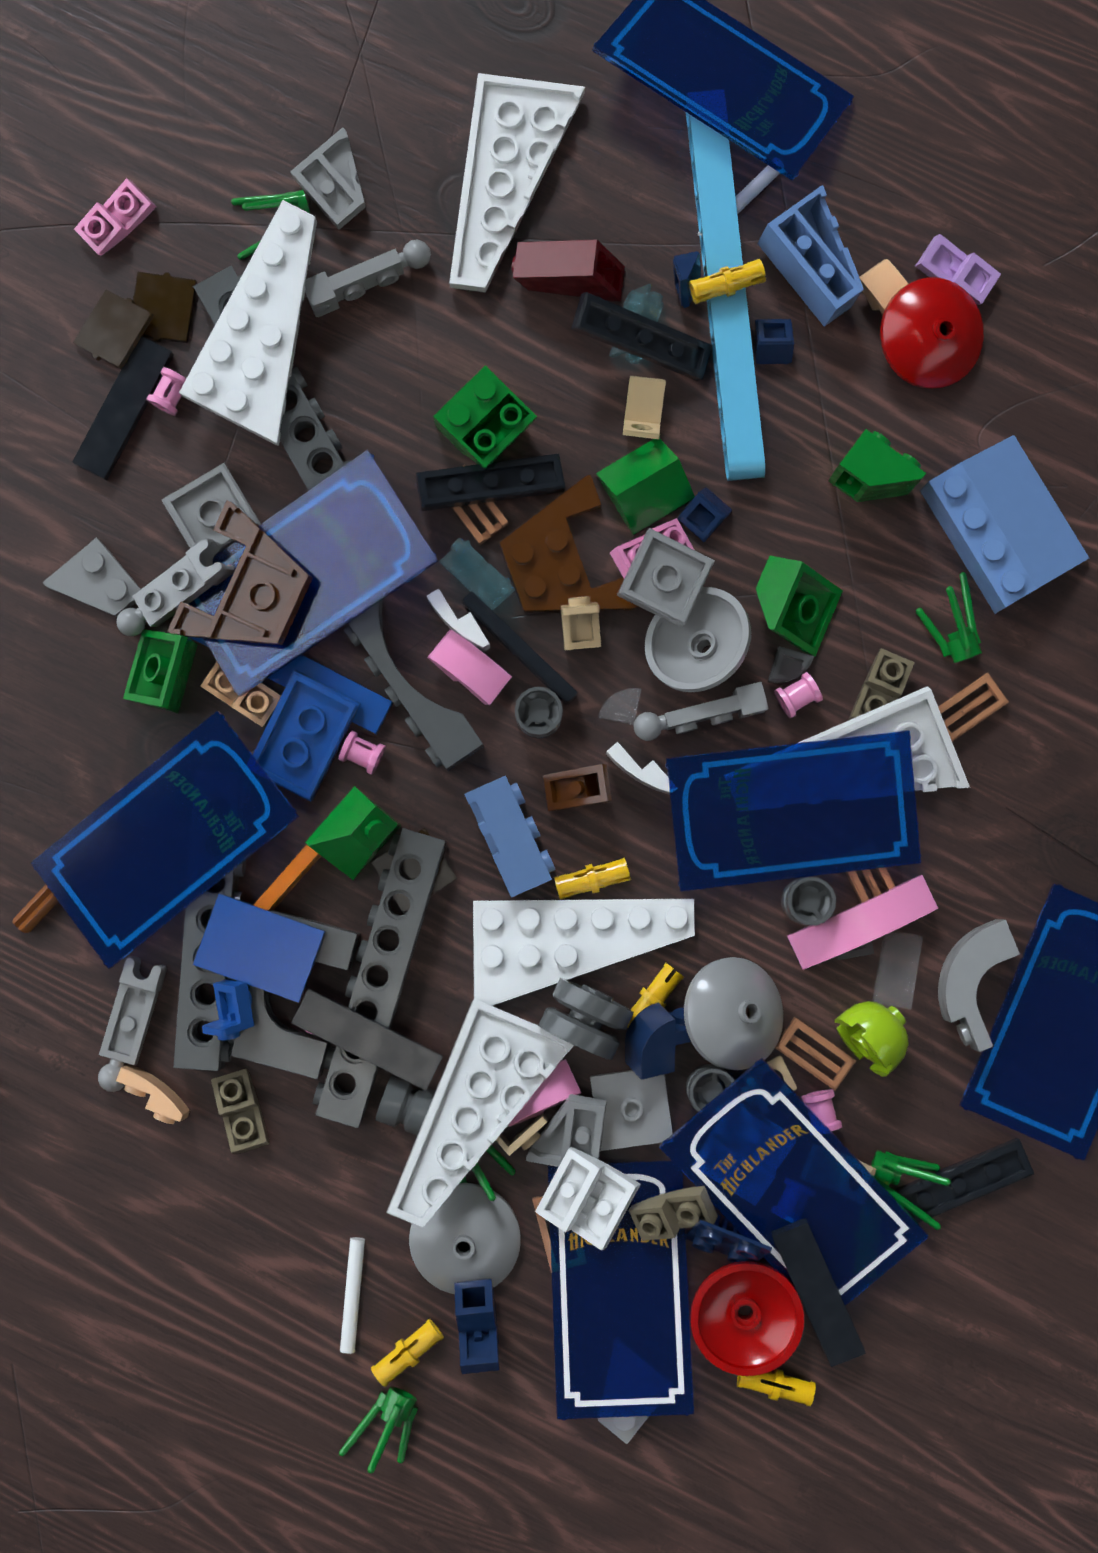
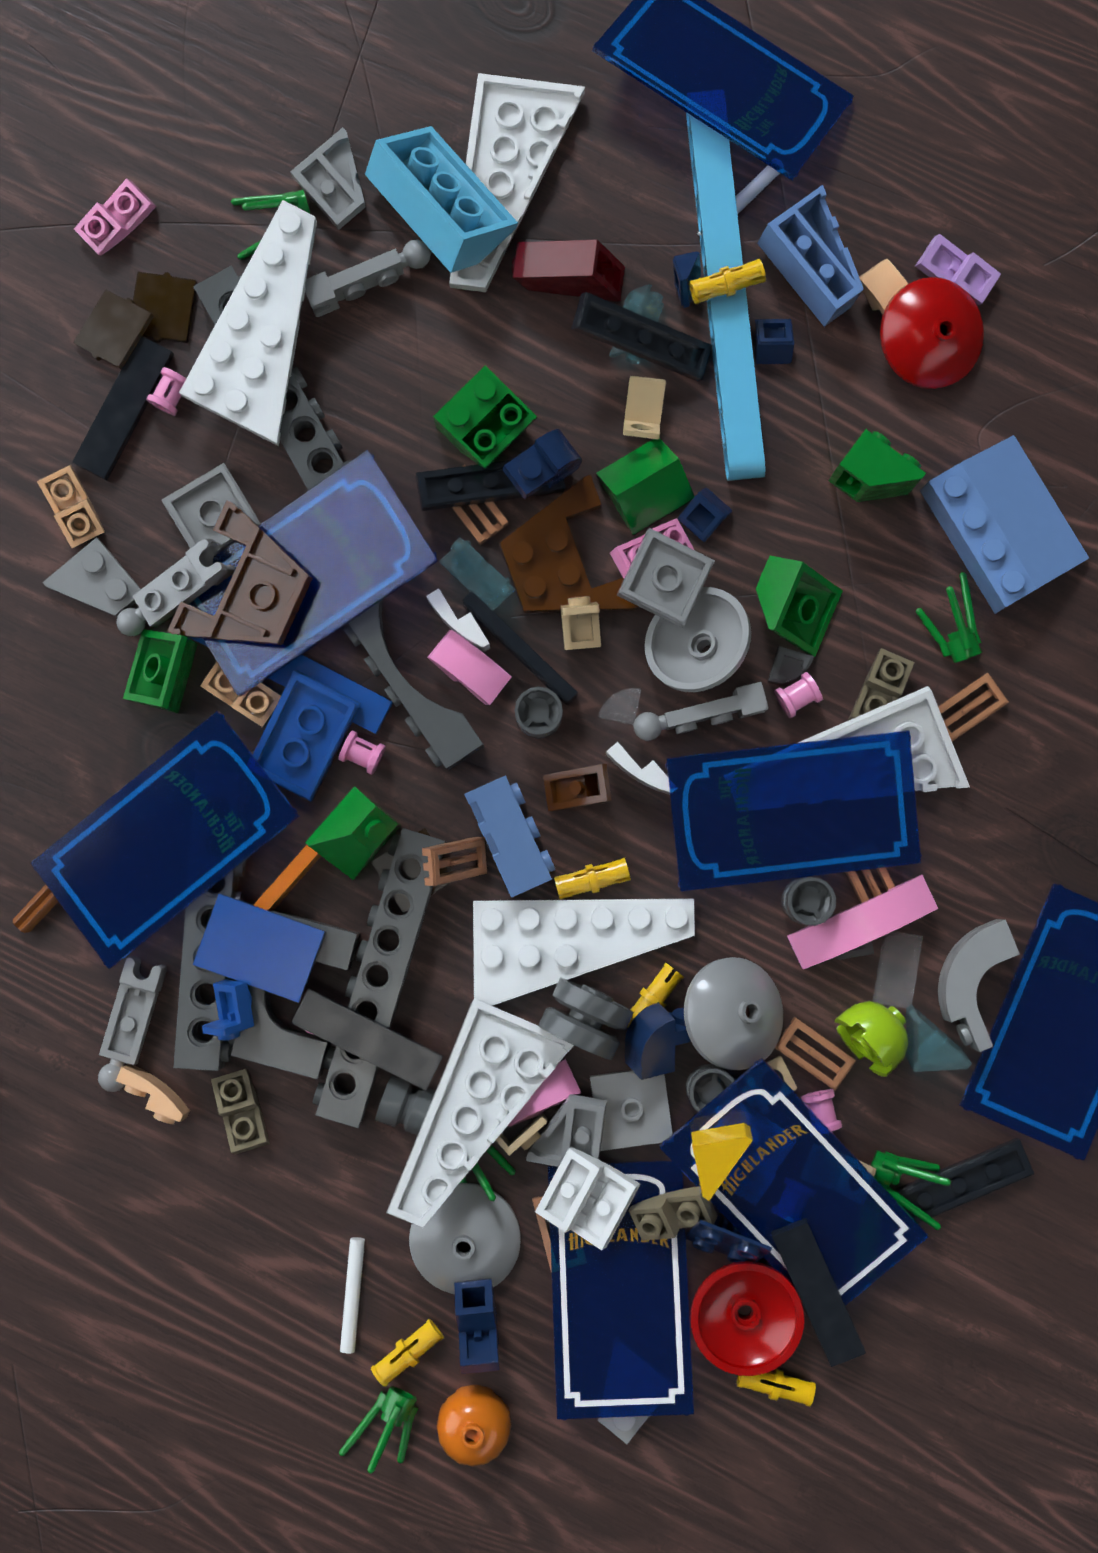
(71, 506): none -> light nougat slope
(434, 863): none -> nougat tile
(439, 197): none -> medium azure slope
(473, 1425): none -> orange cylinder
(544, 463): none -> dark blue brick
(717, 1153): none -> yellow slope
(930, 1047): none -> clear light blue slope

